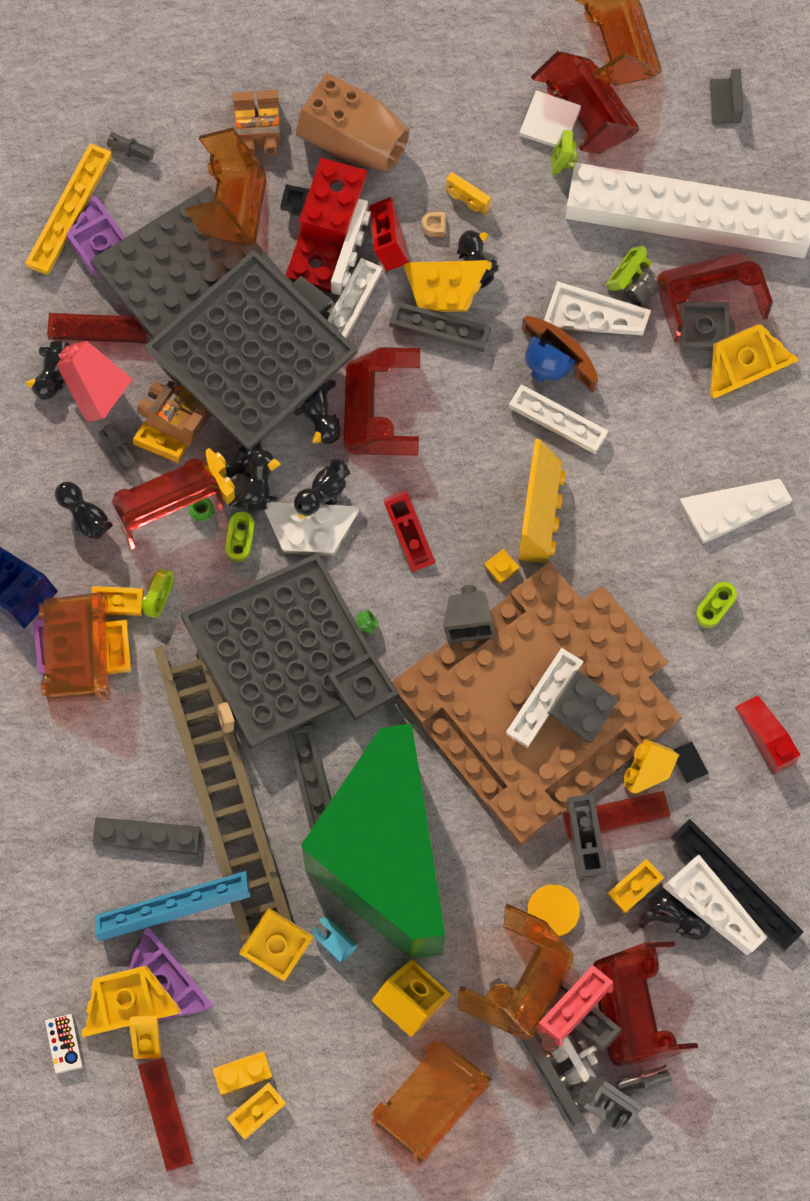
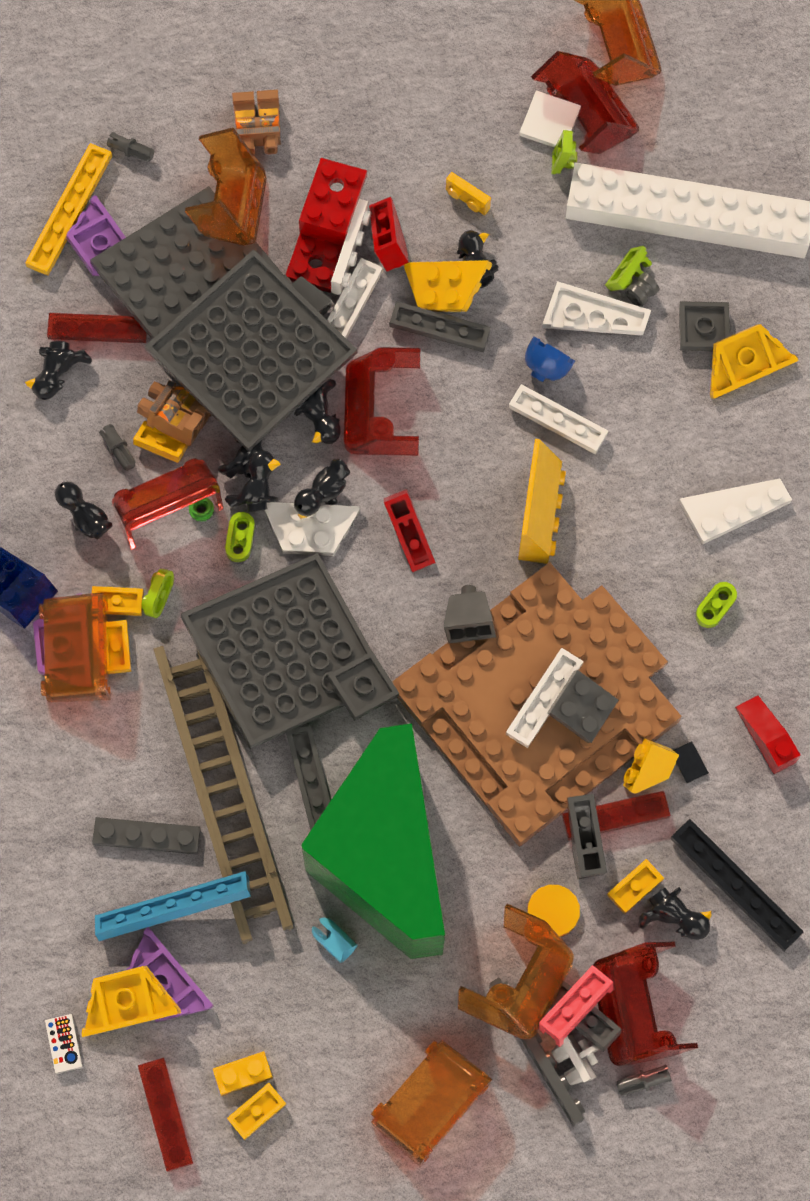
(92, 379): coral slope -> none
(145, 1037): yellow plate -> none
(217, 466): yellow slope -> none
(225, 717): tan tile -> none
(276, 944): yellow plate -> none
(294, 199): black tile -> none
(352, 125): medium nougat animal -> none
(367, 621): bright green plate -> none
(411, 997): yellow slope -> none
(434, 224): tan tile -> none
(501, 567): yellow plate -> none
(565, 343): dark orange slope -> none
(608, 1103): dark grey hinge -> none
(679, 282): clear red windscreen -> none
(710, 899): white wing -> none
(727, 98): dark grey panel -> none

